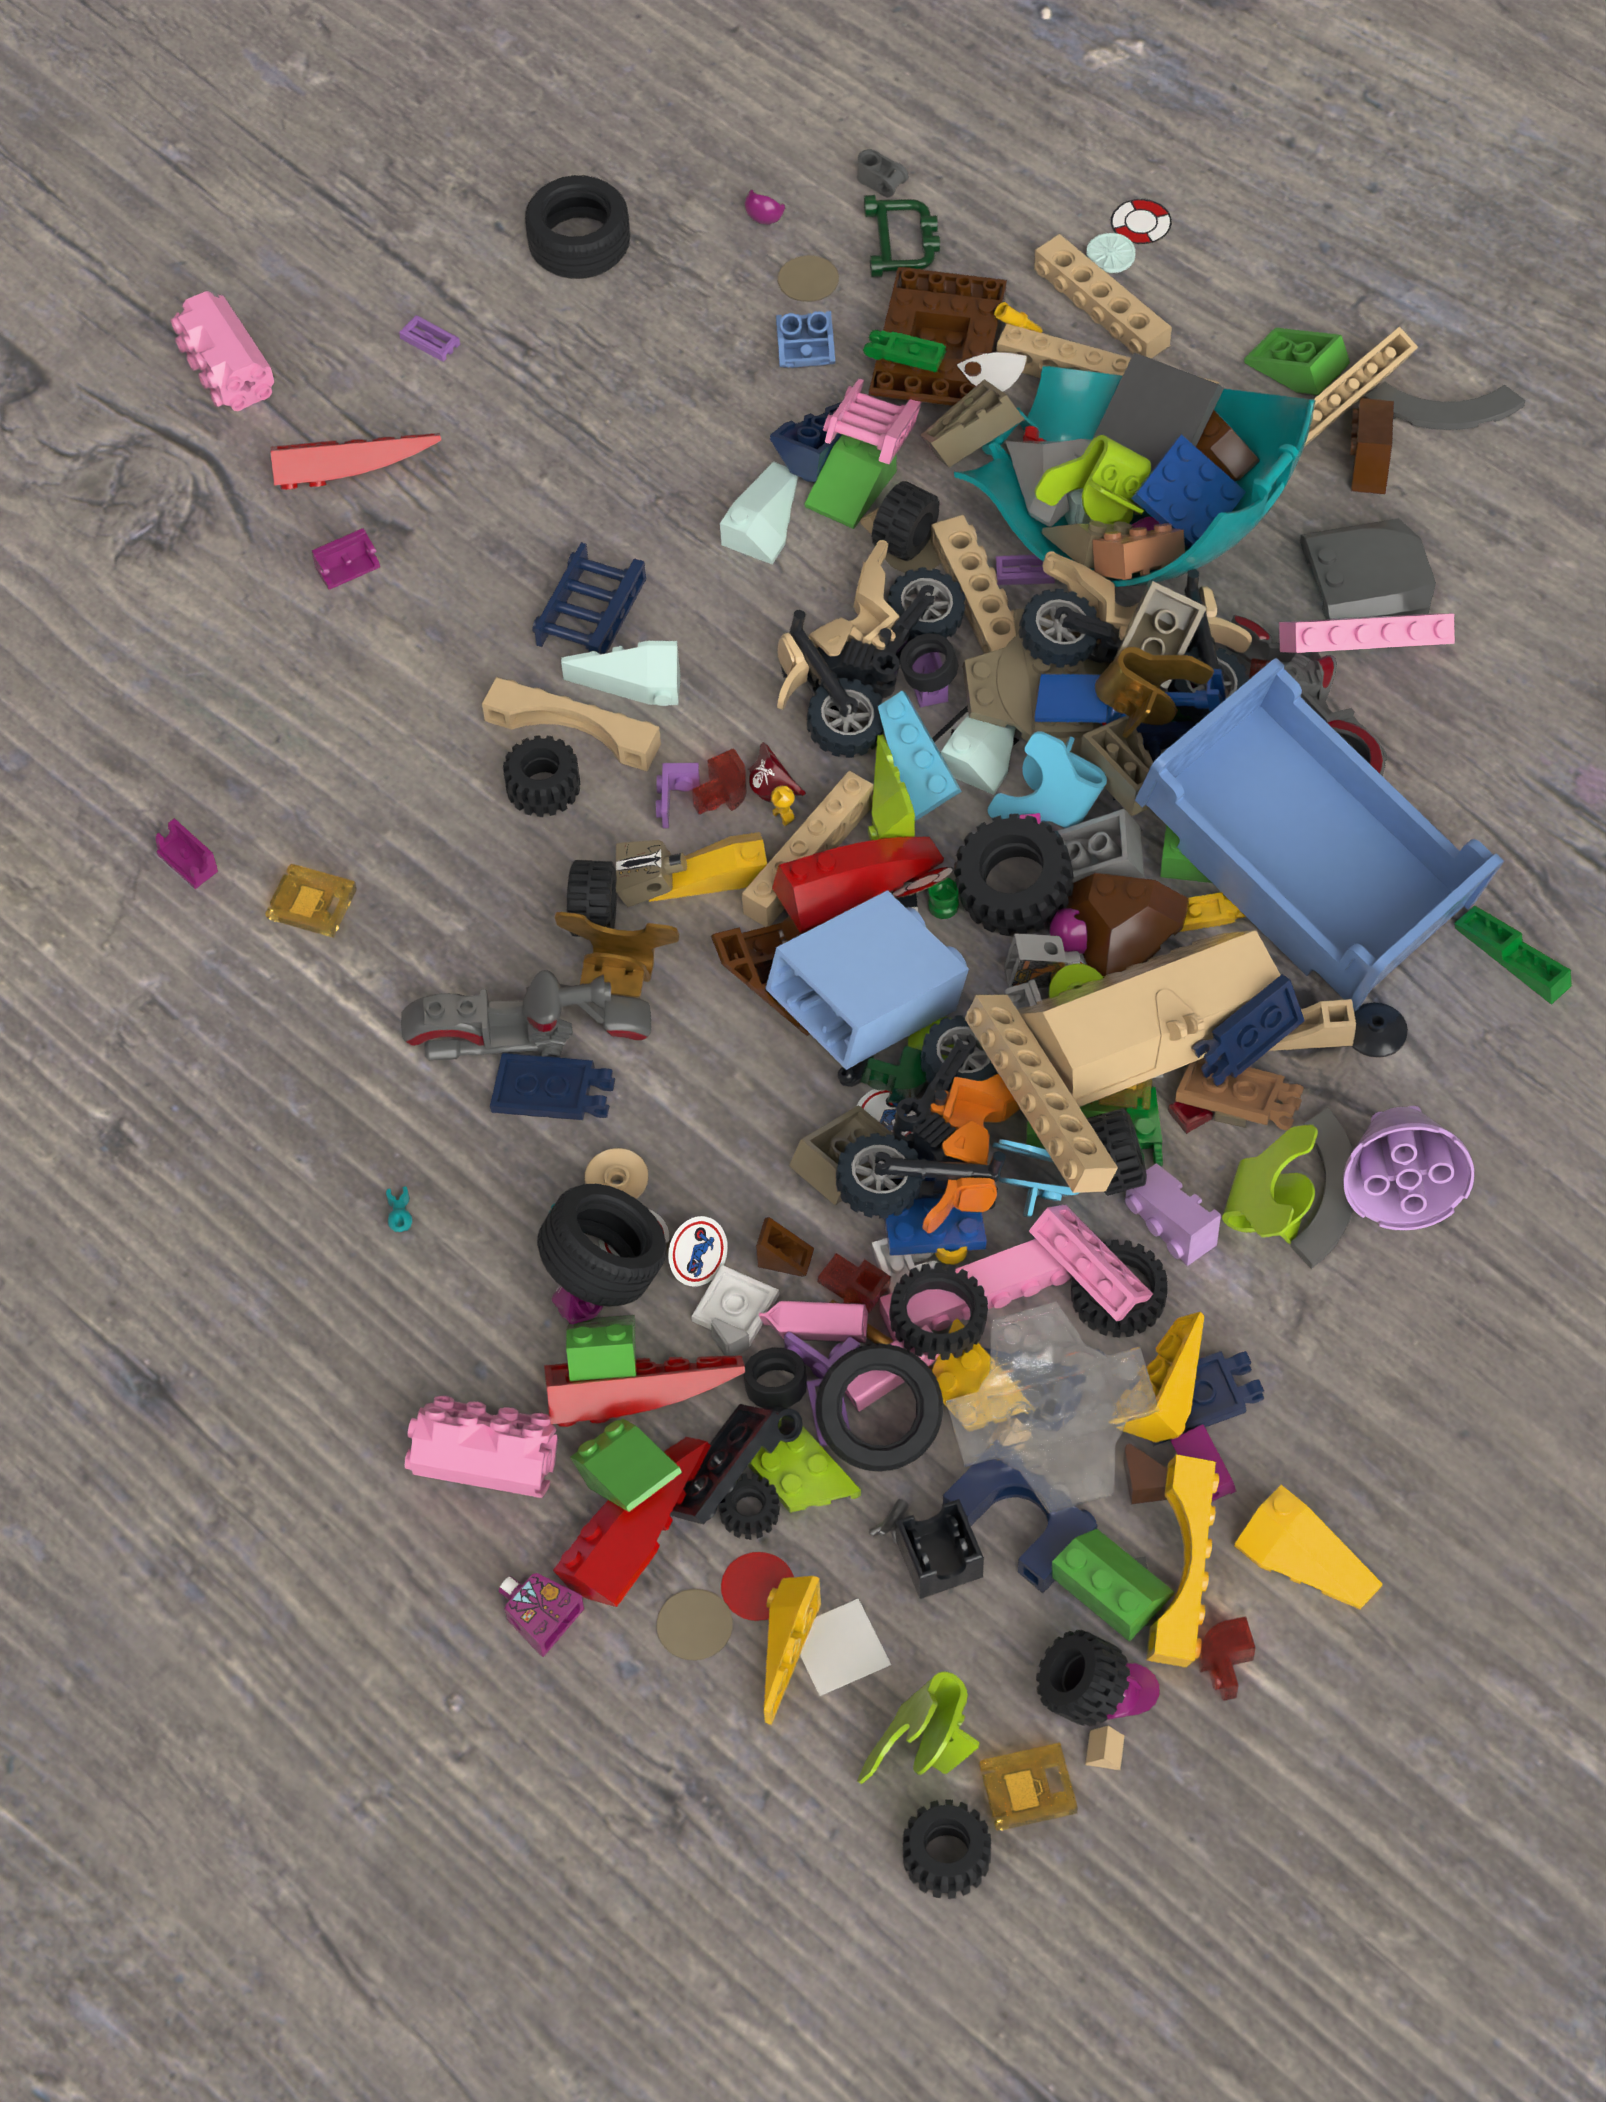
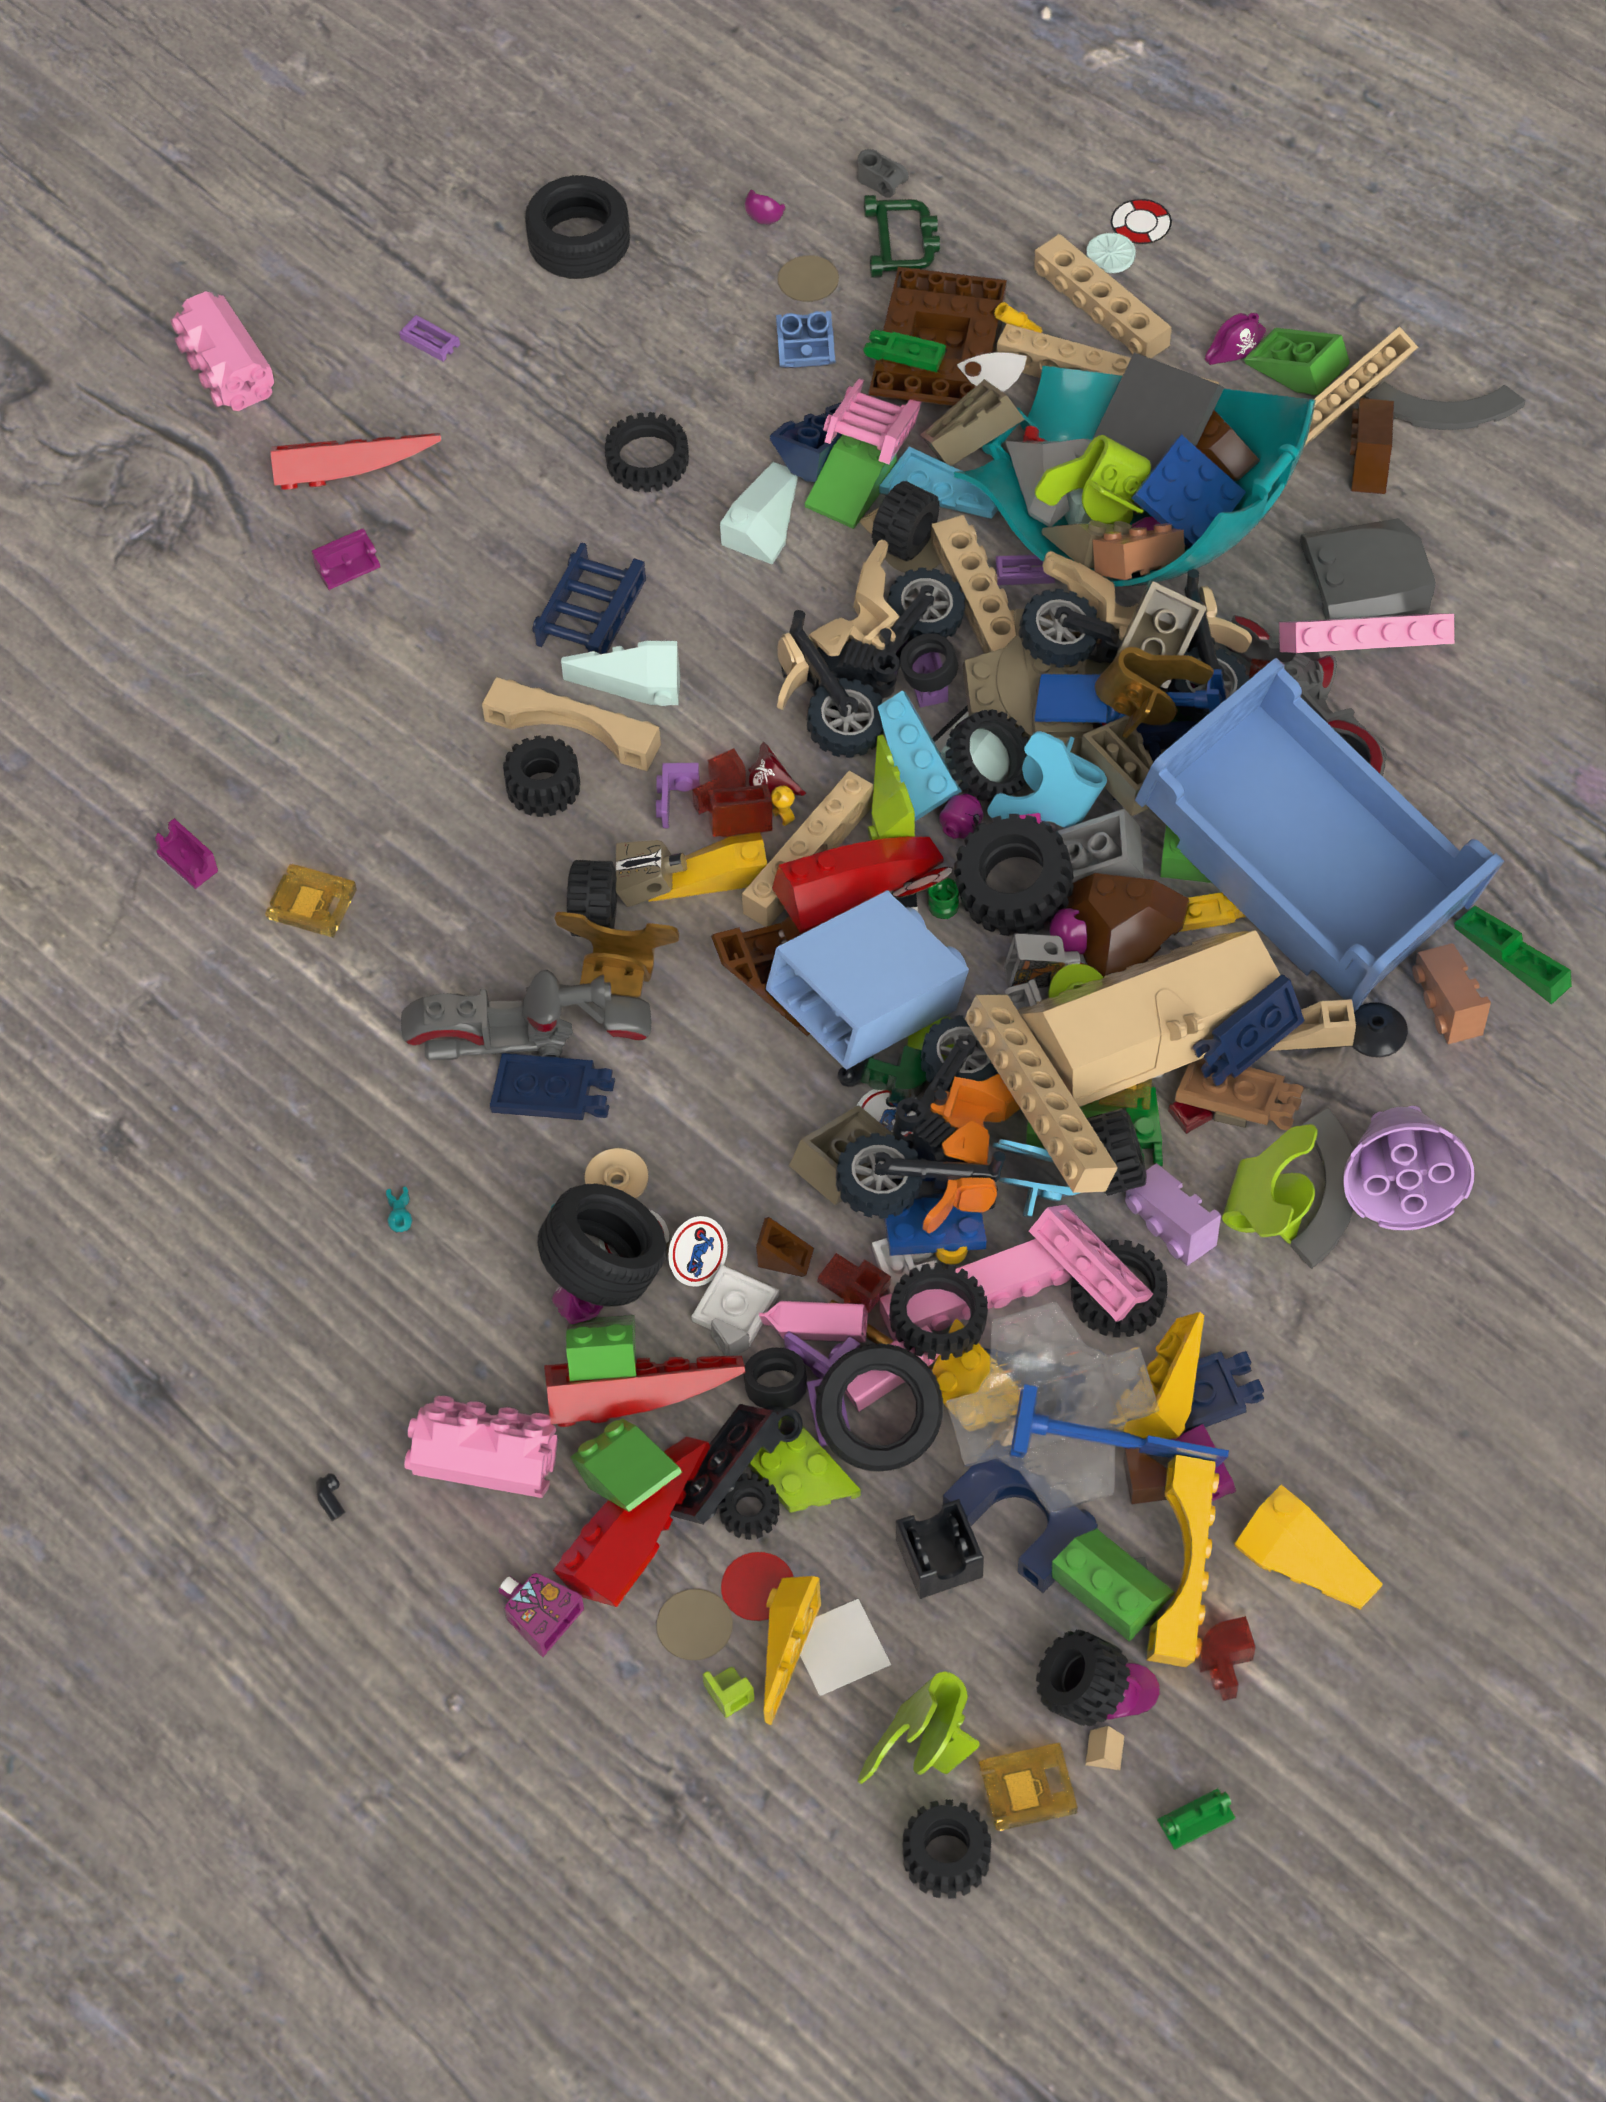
(326, 1498): none -> black arm
(647, 476): none -> black tyre
(729, 1690): none -> lime panel
(740, 810): none -> clear red brick
(889, 1523): flat silver bar -> none
(939, 480): none -> medium azure wing
(961, 815): none -> magenta head
(963, 763): none -> black tyre
(1030, 1422): none -> blue piece
(1197, 1818): none -> green hinge
(1235, 339): none -> magenta hat
(1451, 994): none -> nougat wedge

